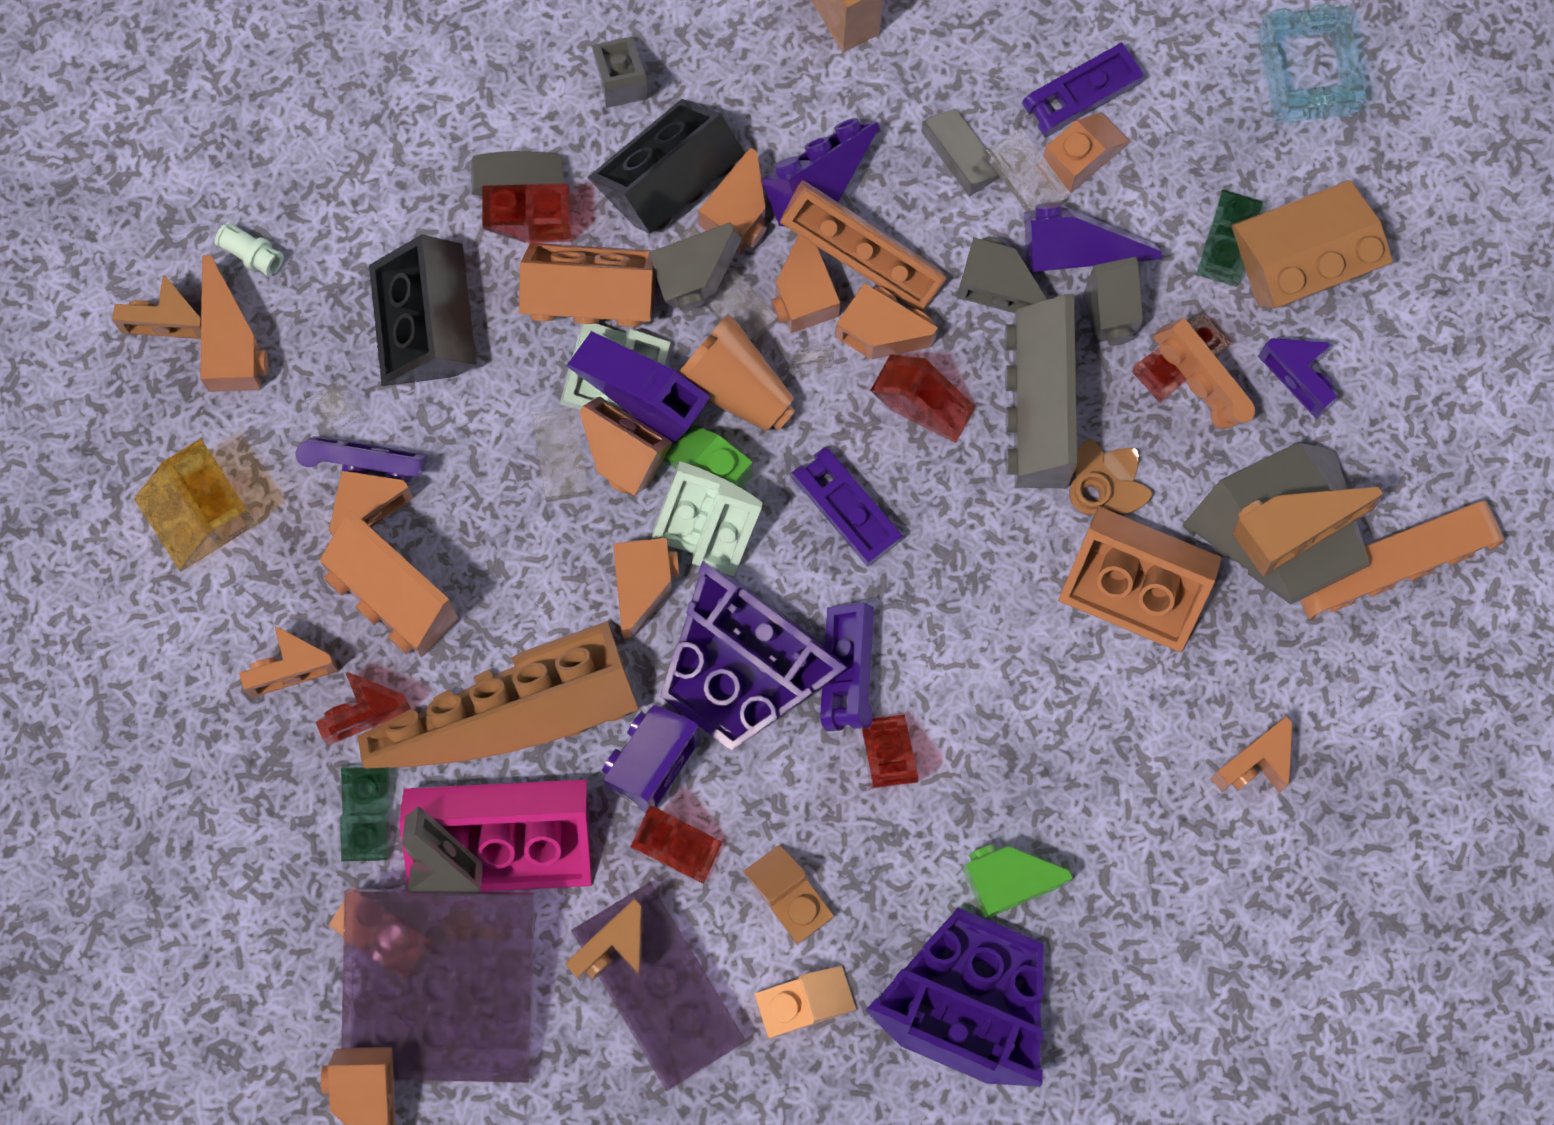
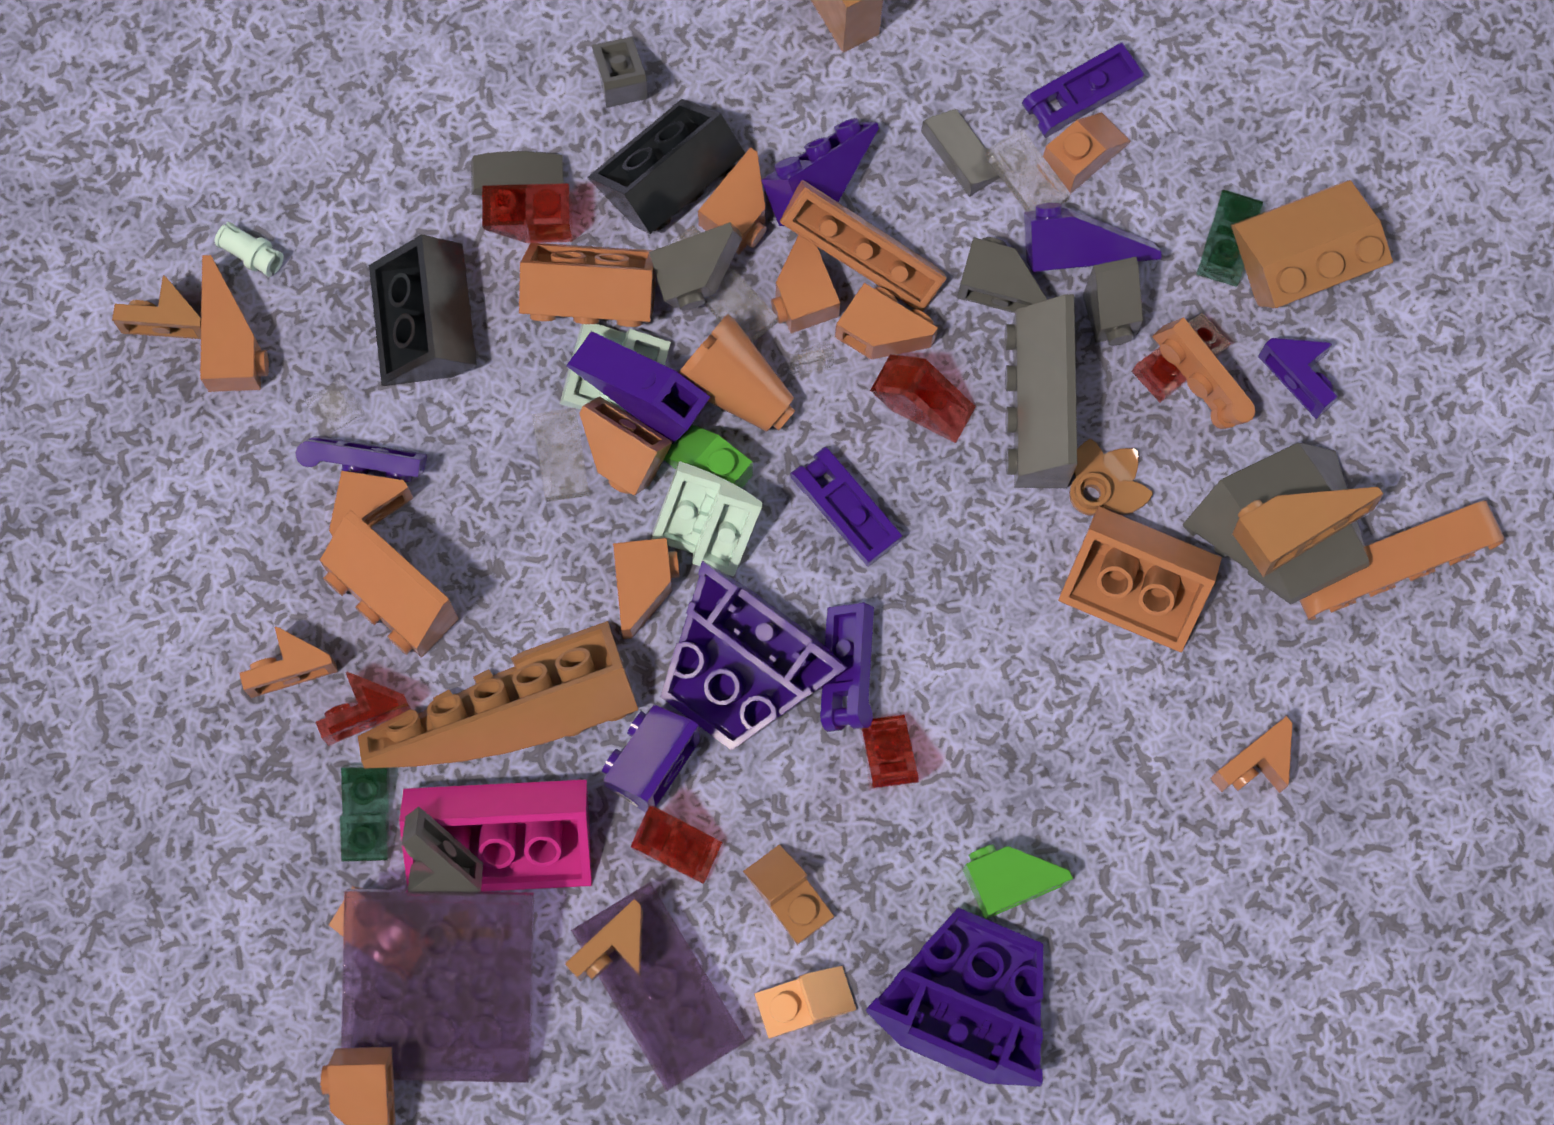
(192, 505): clear yellow slope -> none
(1317, 101): clear light blue window -> none

